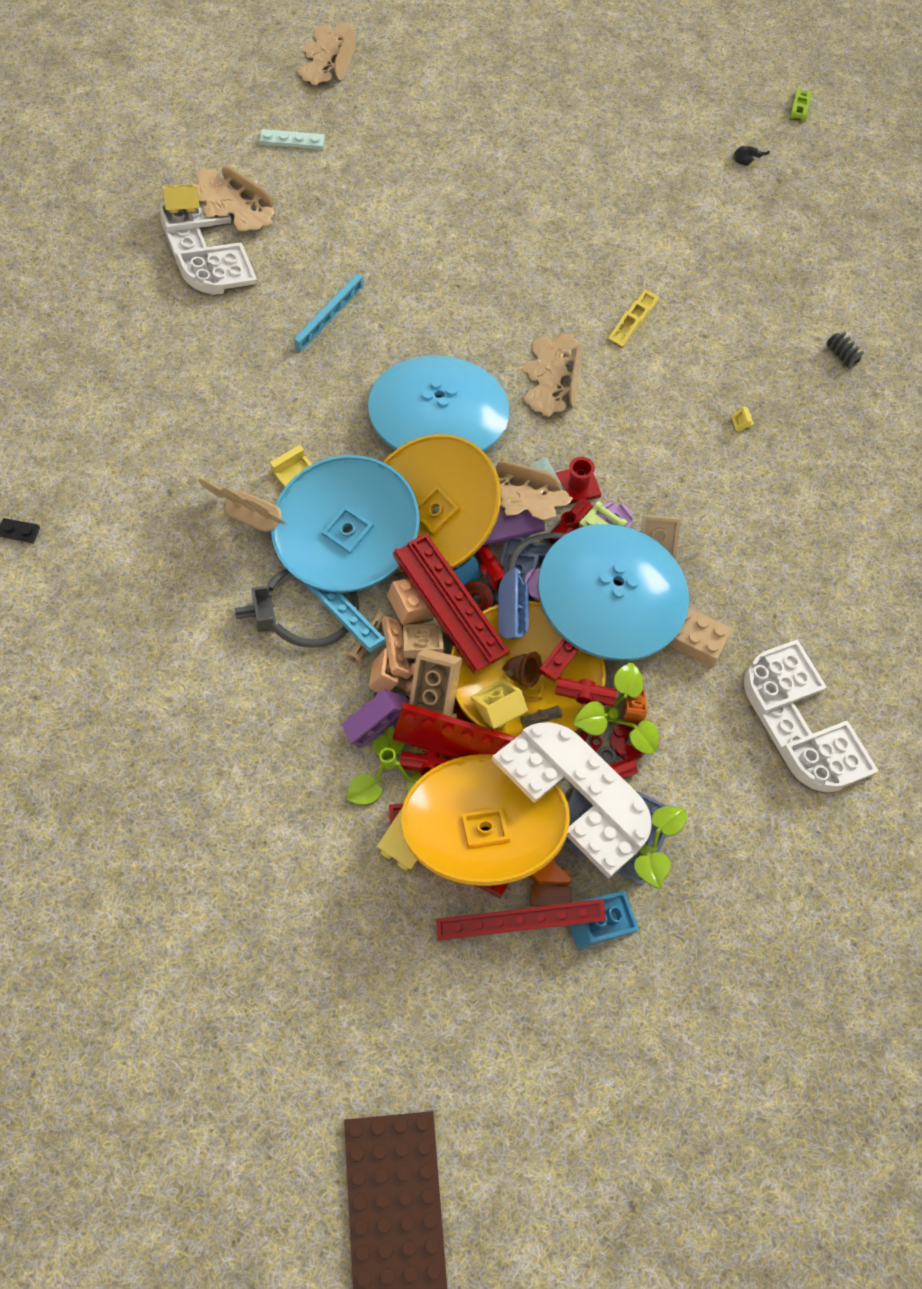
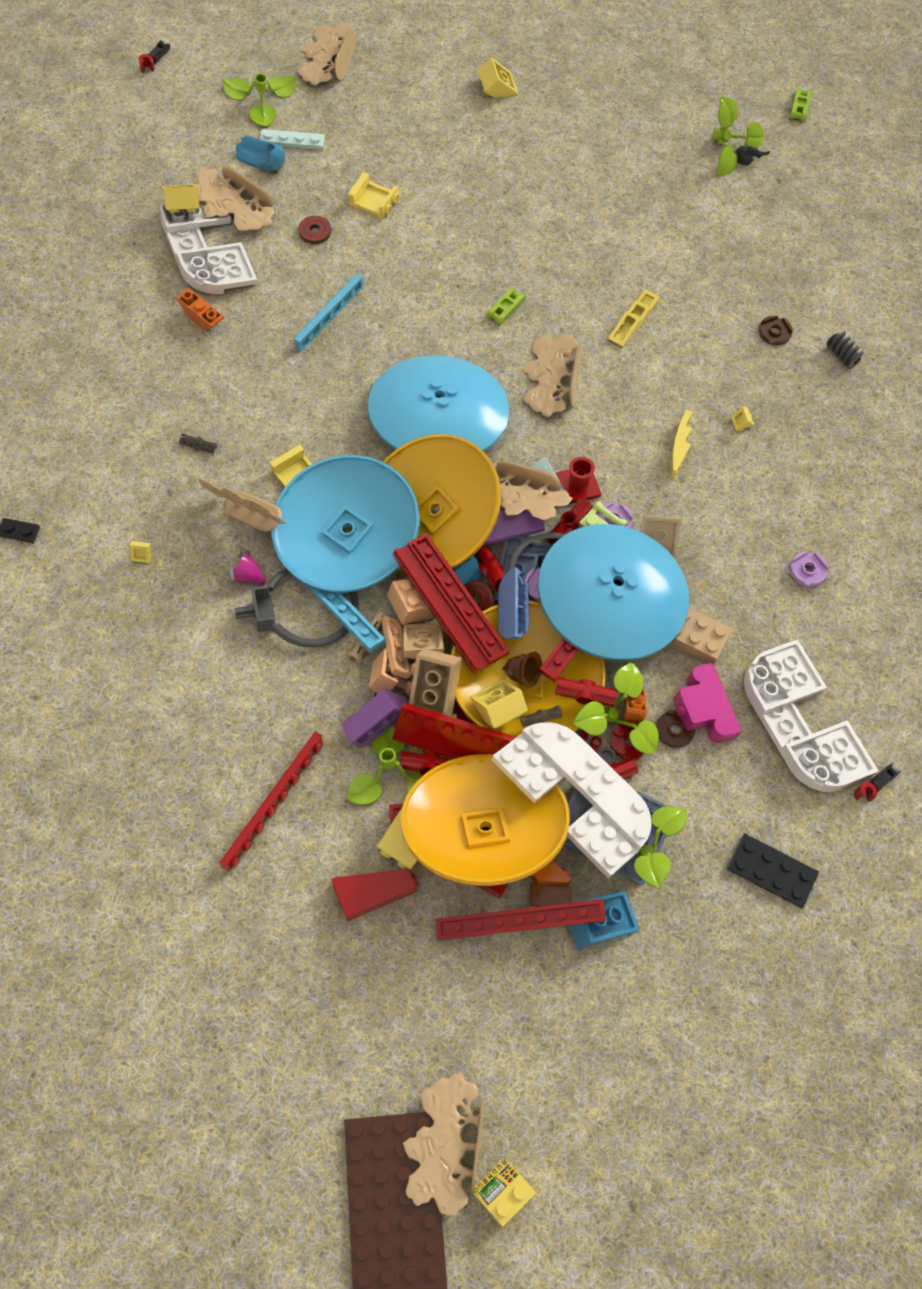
(140, 552): none -> light yellow tile
(154, 56): none -> piece
(197, 443): none -> clear smoke pin
(199, 310): none -> orange slope
(246, 570): none -> dark pink hat
(260, 154): none -> dark azure hair
(261, 115): none -> lime plant
(268, 807): none -> red plate
(314, 222): none -> reddish brown tile
(372, 197): none -> light yellow panel
(372, 891): none -> red slope
(441, 1146): none -> tan plant
(496, 79): none -> light yellow slope
(503, 1192): none -> light yellow slope
(506, 306): none -> lime plate
(669, 738): none -> reddish brown tile
(680, 446): none -> light yellow slope
(707, 705): none -> dark pink brick
(727, 114): none -> lime plant
(773, 338): none -> reddish brown tile
(773, 870): none -> black plate
(806, 578): none -> lavender plate
(876, 783): none -> piece

